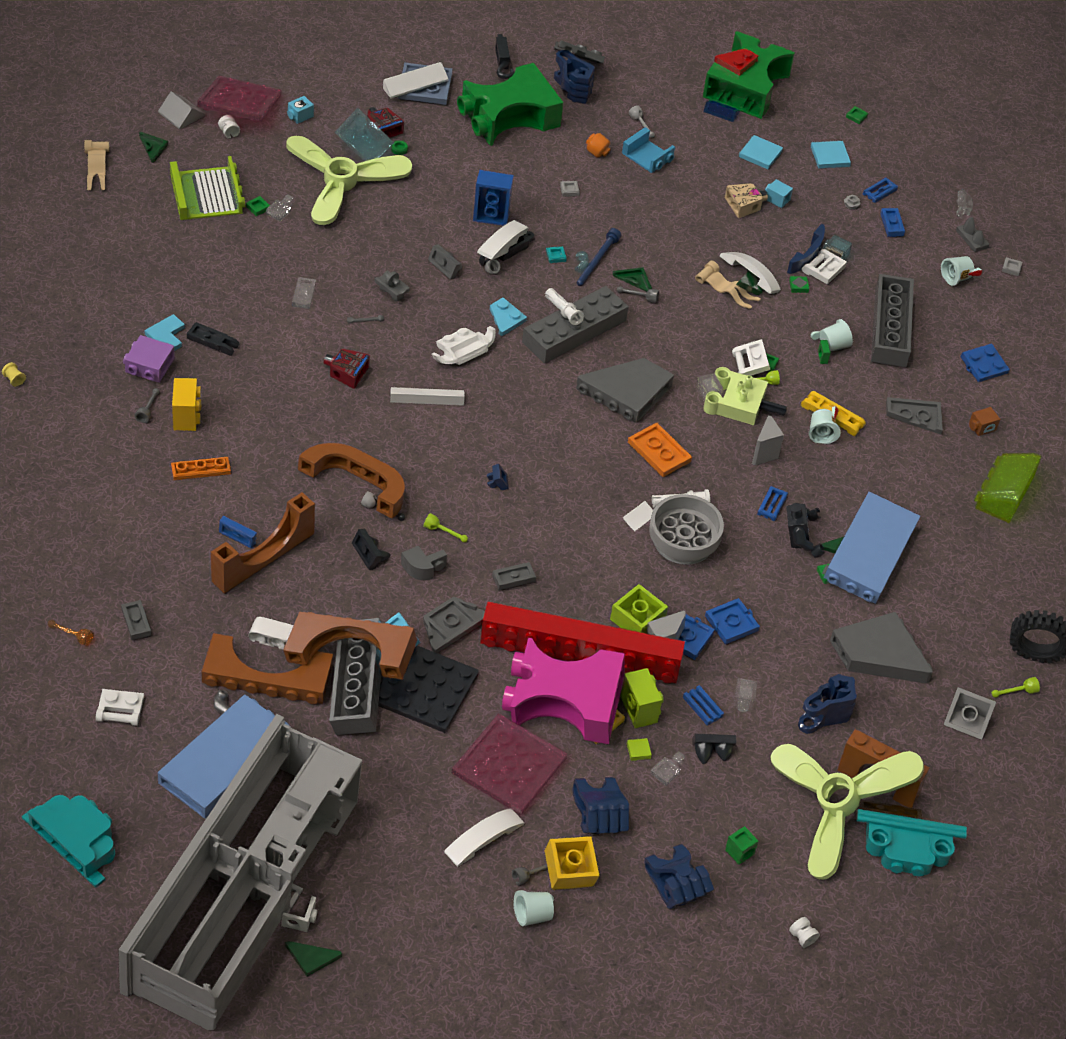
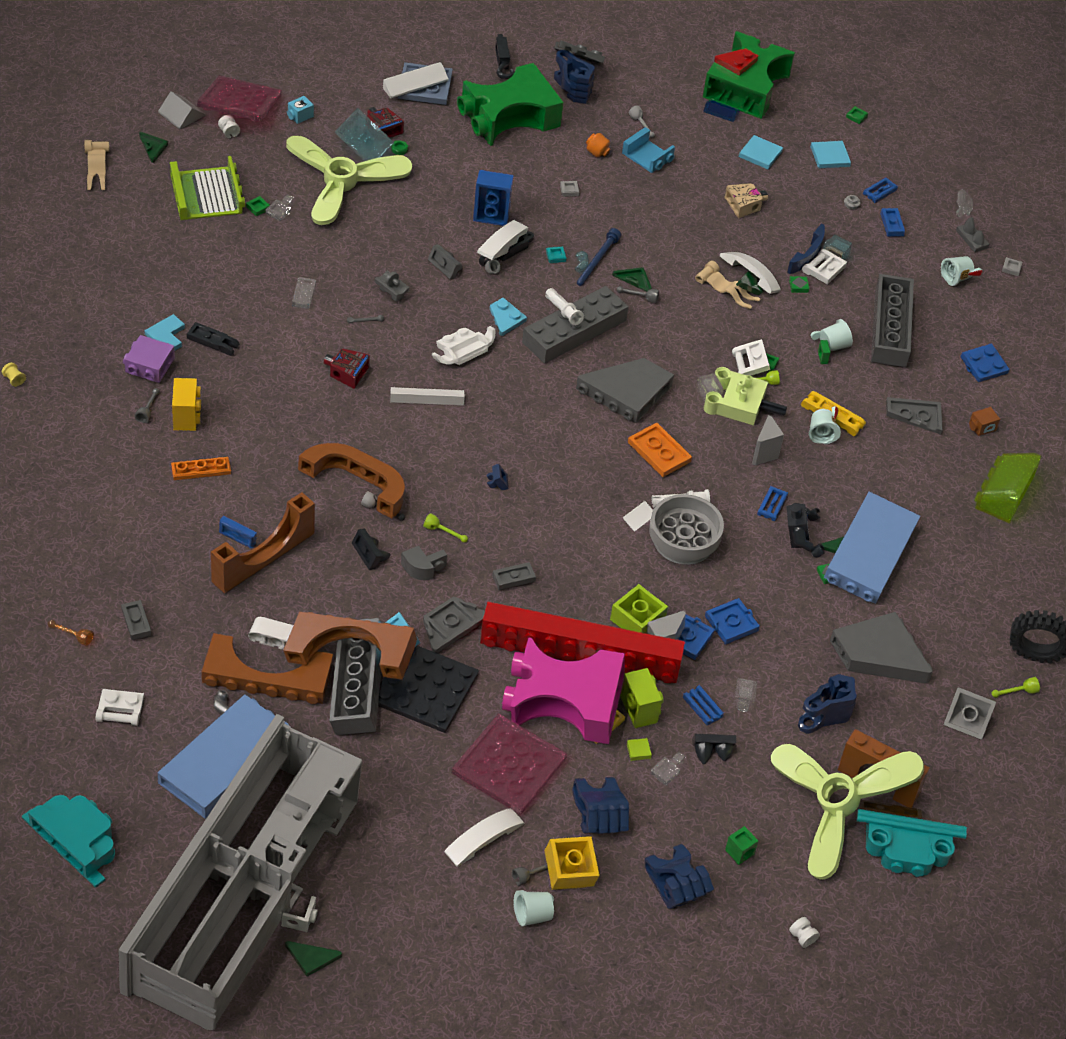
(778, 193): medium azure brick -> none

